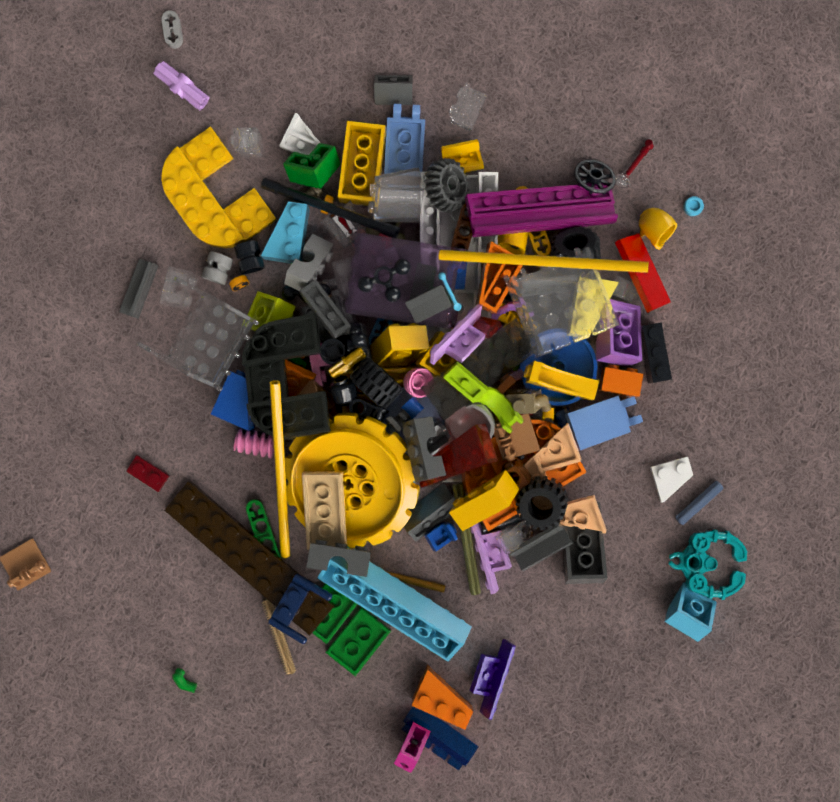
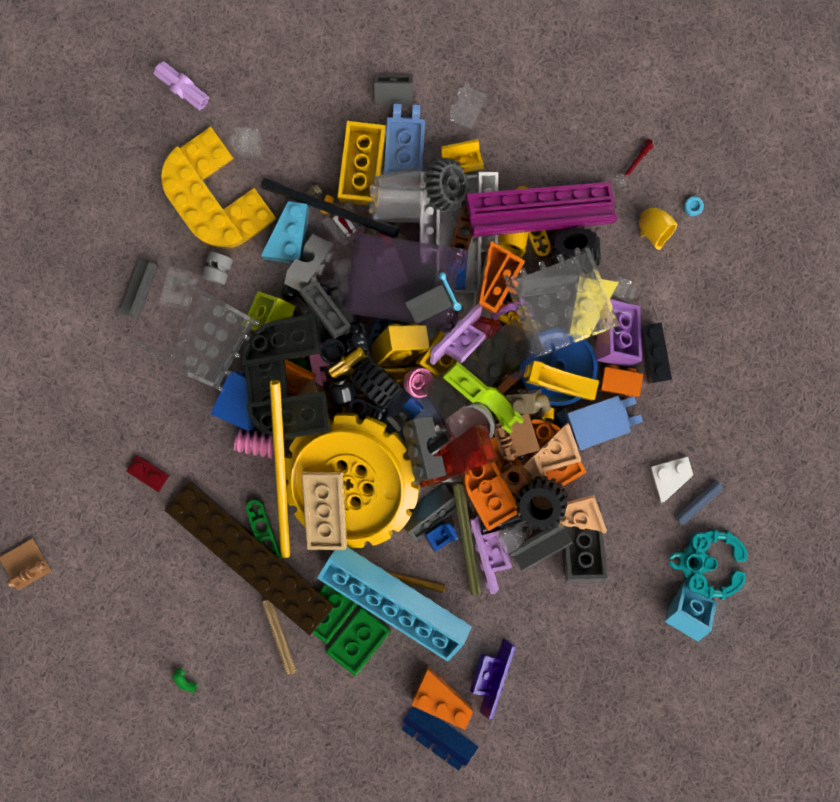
(167, 29): light grey beam -> none
(239, 282): light orange tile -> none
(249, 257): black wheel -> none
(291, 603): dark blue plate -> none
(299, 137): white wing -> none
(314, 168): green brick -> none
(321, 553): dark grey arch -> none
(392, 293): black piece -> none
(410, 753): dark pink torso -> none
(484, 501): yellow wedge -> none
(548, 261): yellow piece -> none
(594, 176): black wheel -> none
(647, 284): red tile -> none

